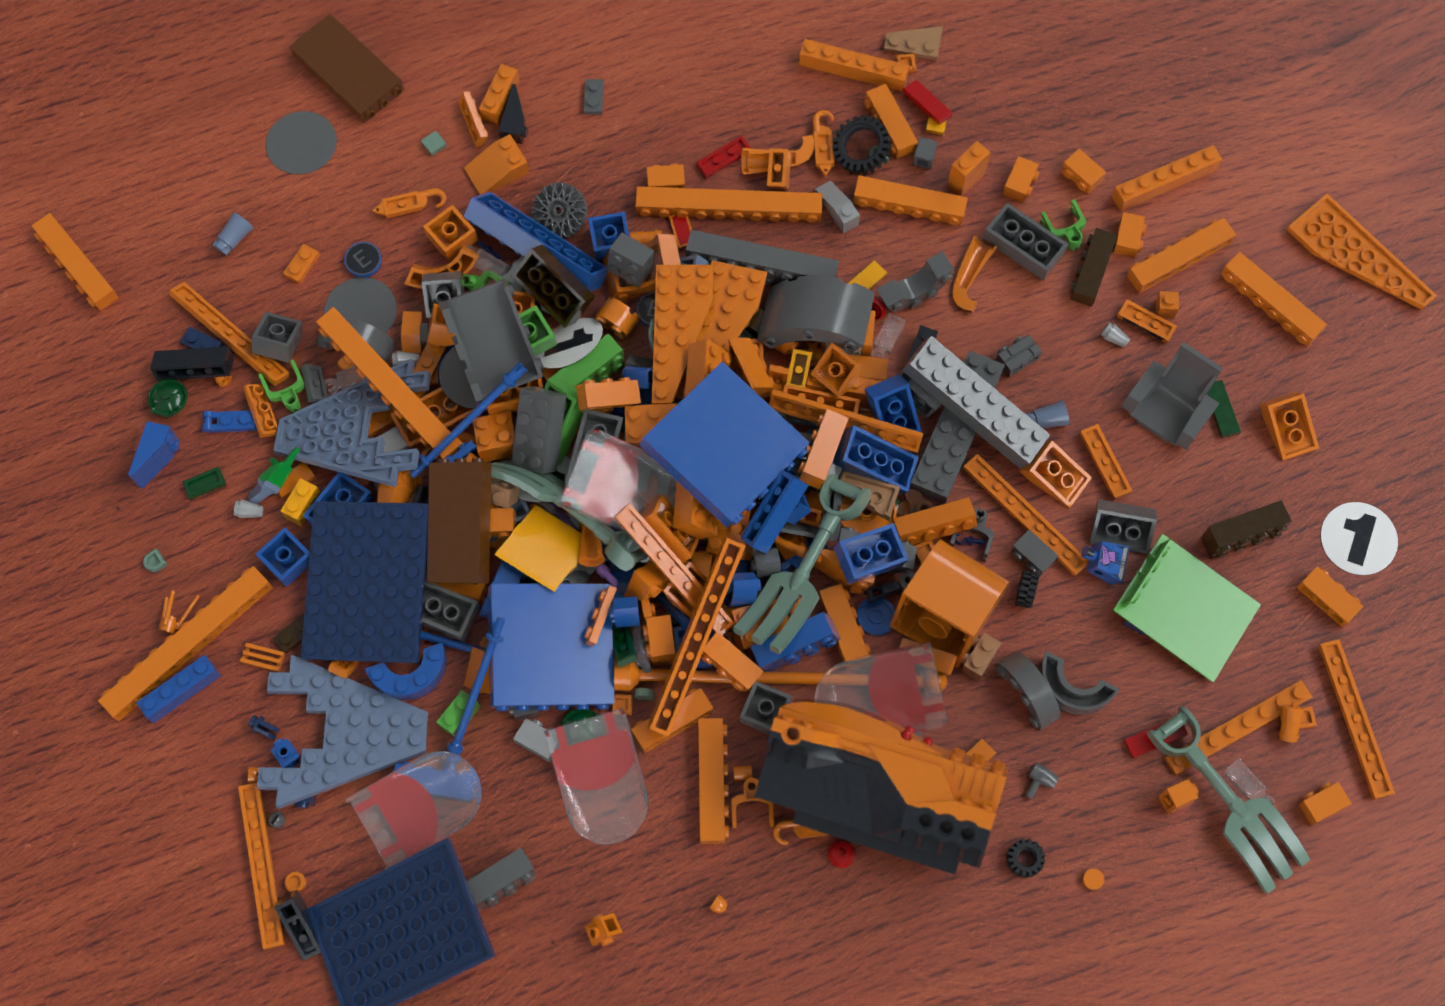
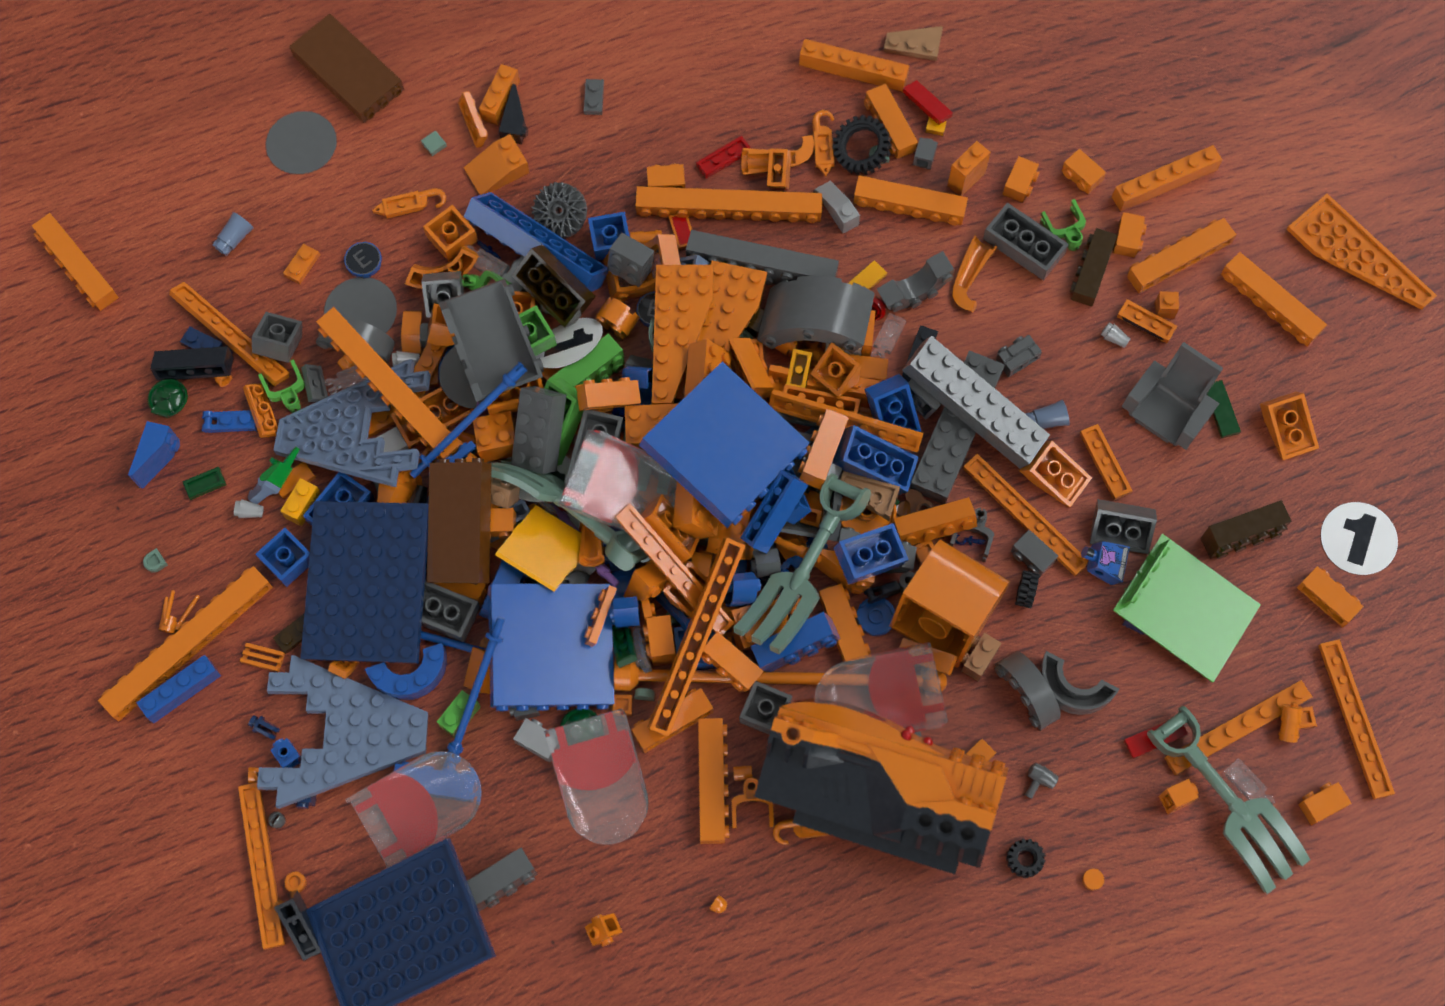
(835, 855): red cone -> none
(907, 59): orange tile -> none

